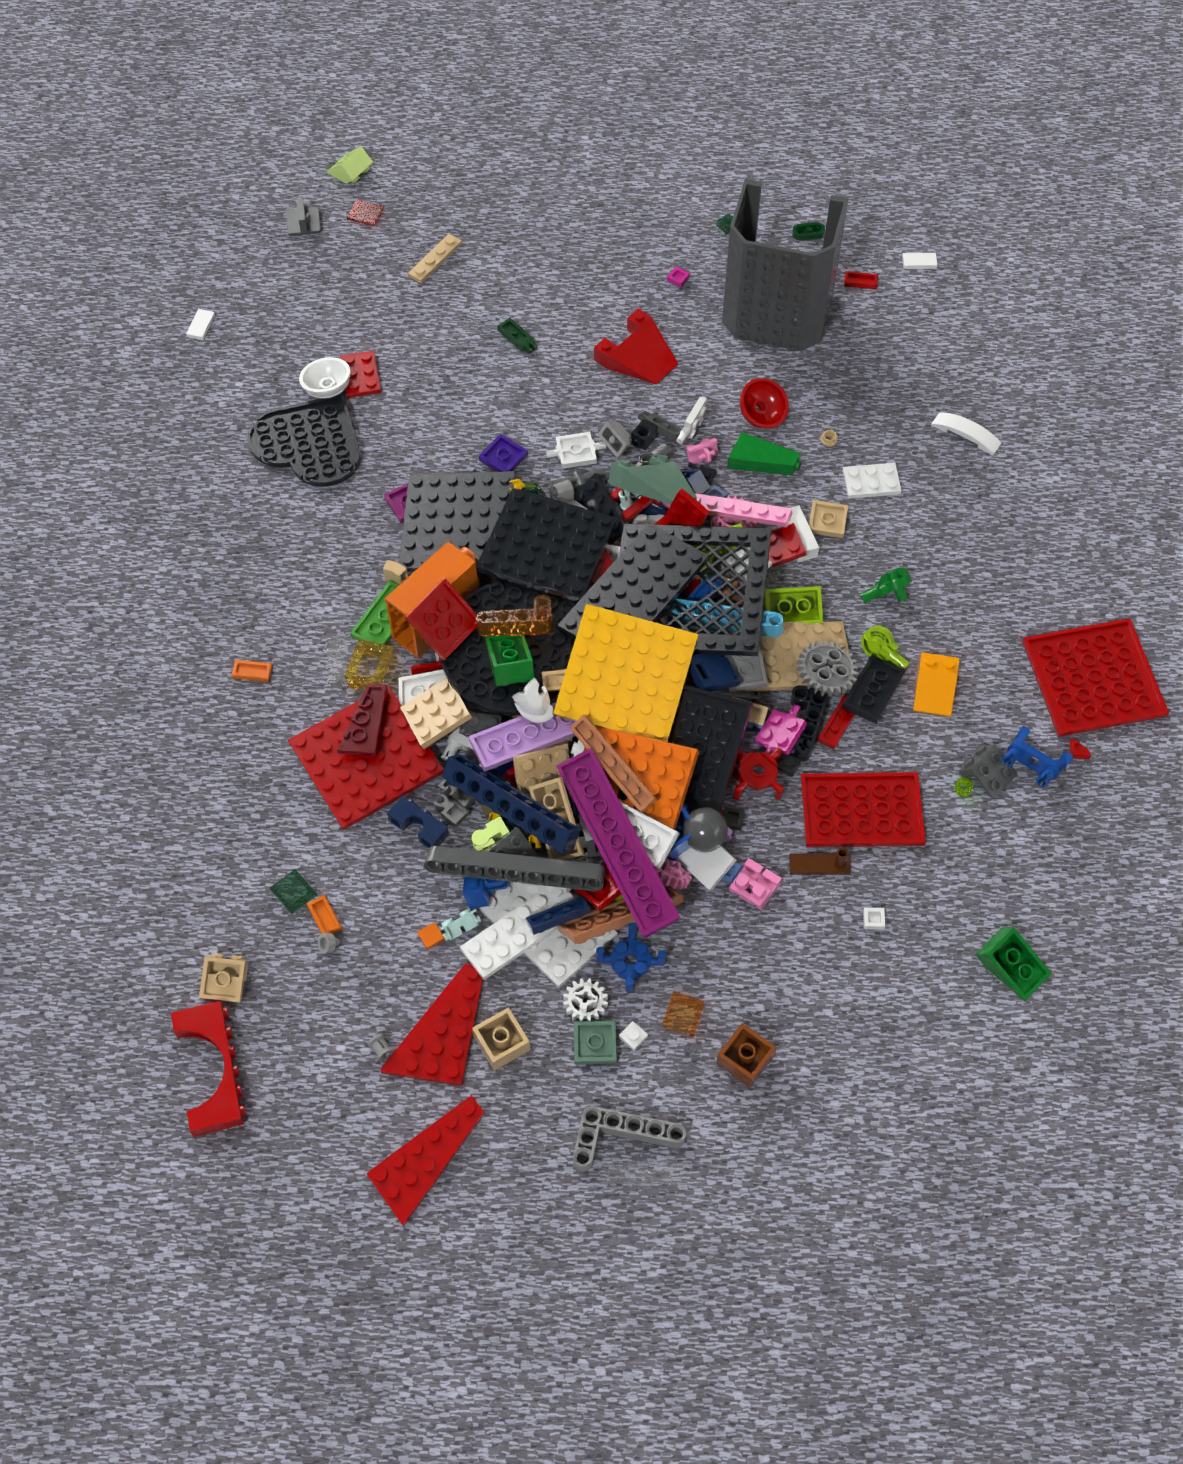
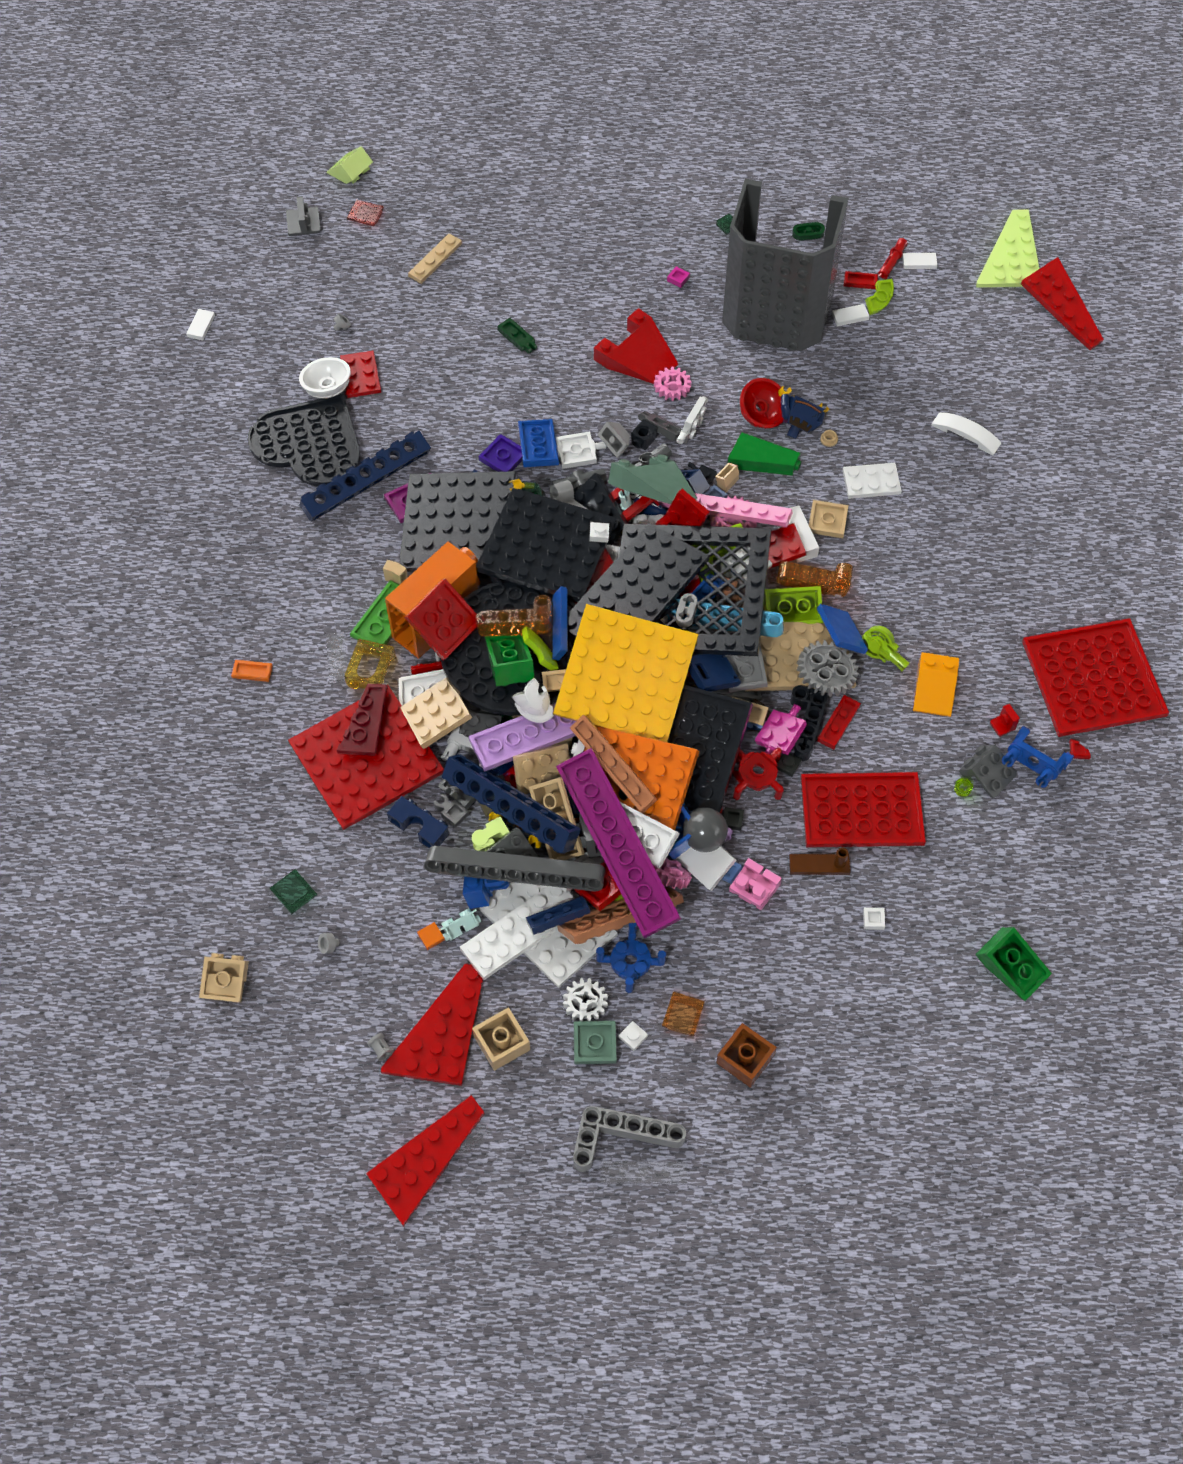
(224, 1106): red arch -> none
(315, 510): none -> dark blue brick
(324, 915): orange tile -> none
(341, 322): none -> light grey tile
(538, 443): none -> blue tile
(539, 648): none -> lime tile
(560, 623): none -> blue tile
(599, 532): none -> white plate
(672, 383): none -> bright pink gear
(690, 611): none -> light grey beam
(702, 451): bright pink hips -> none
(727, 477): none -> tan piece
(800, 413): none -> dark blue torso
(831, 582): none -> clear orange beam
(842, 629): none -> blue tile
(850, 315): none -> white tile
(873, 689): black plate -> none
(882, 296): none -> lime tile
(890, 581): green pin -> none
(895, 254): none -> red pin
(1006, 721): none -> red bracket
(1013, 254): none -> yellowish green wing
(1059, 296): none -> red wing

